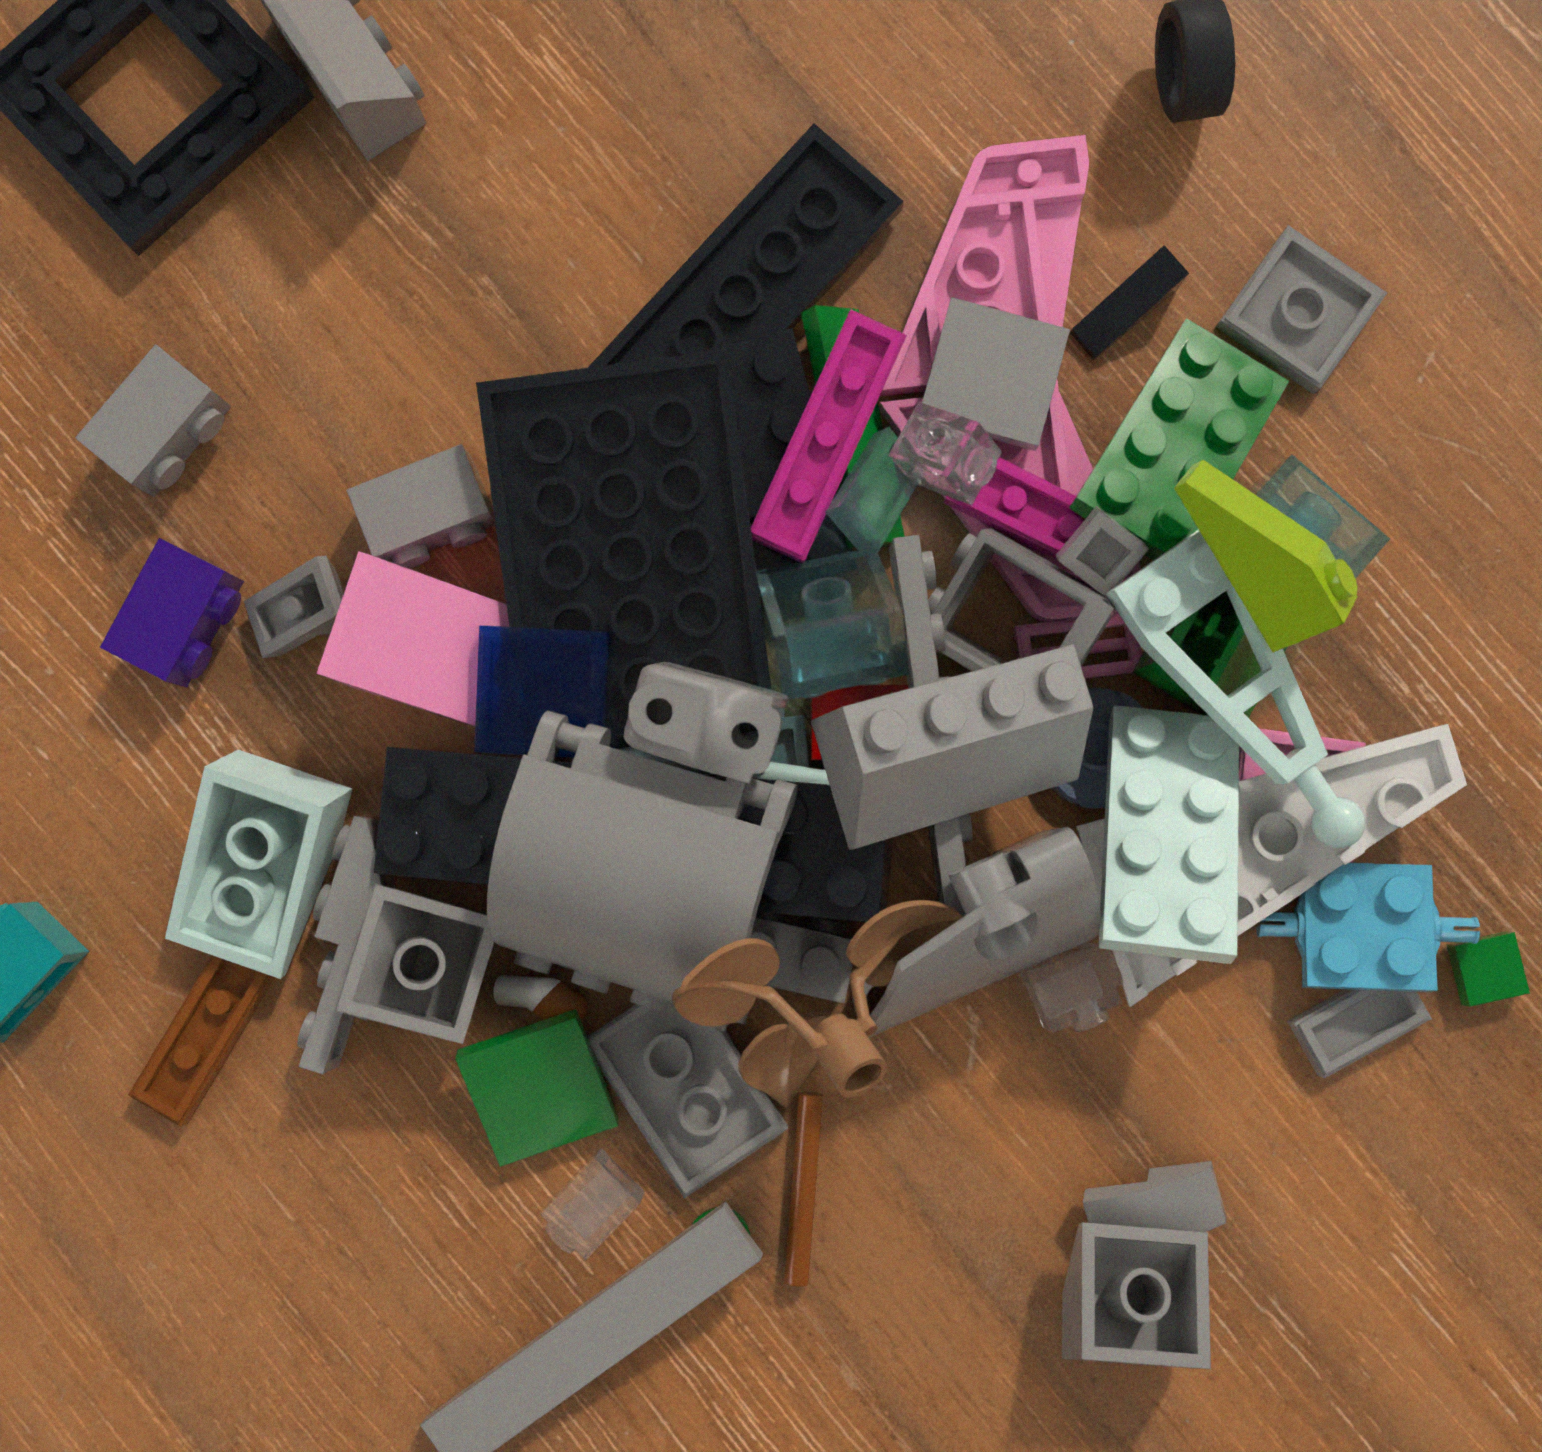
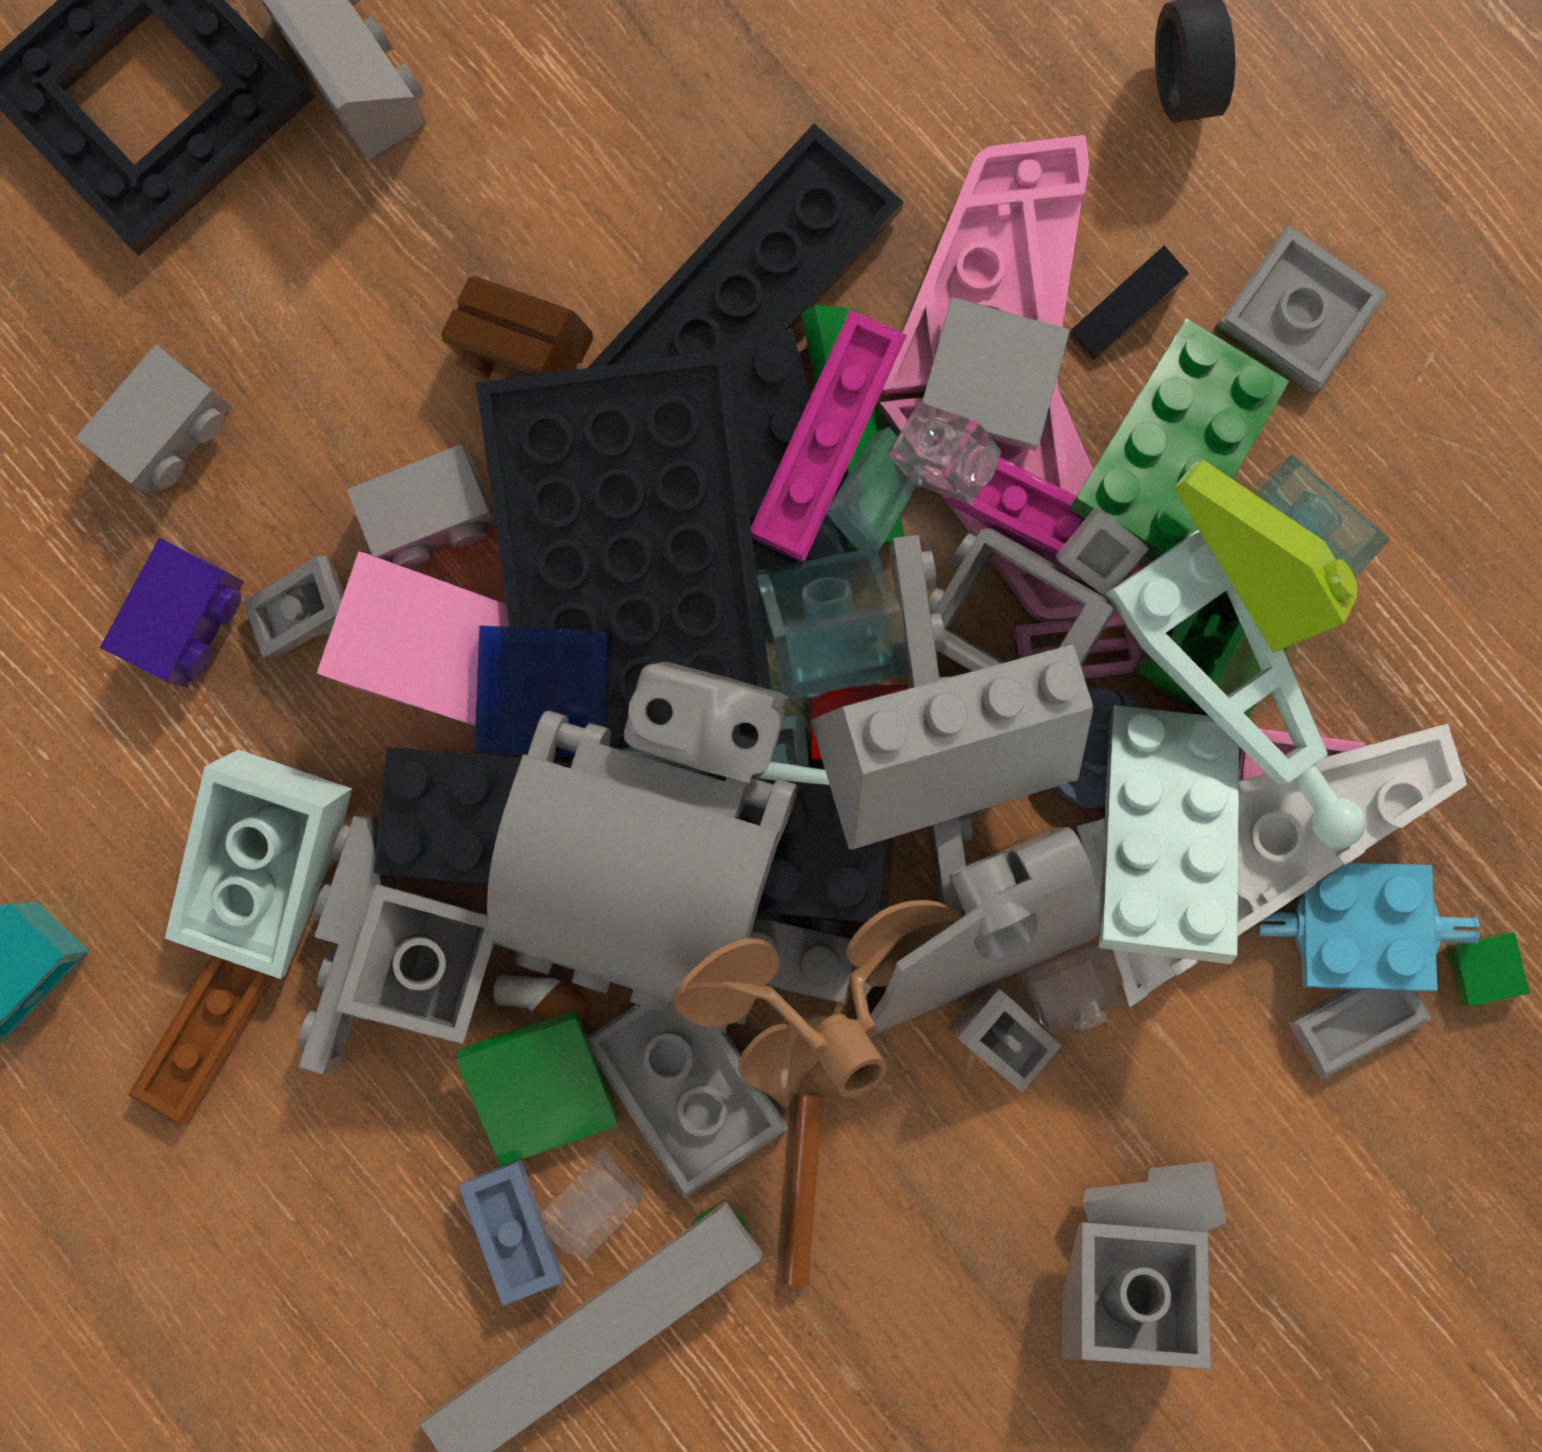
(511, 1232): none -> sand blue plate
(513, 332): none -> reddish brown brick
(1005, 1037): none -> light grey slope

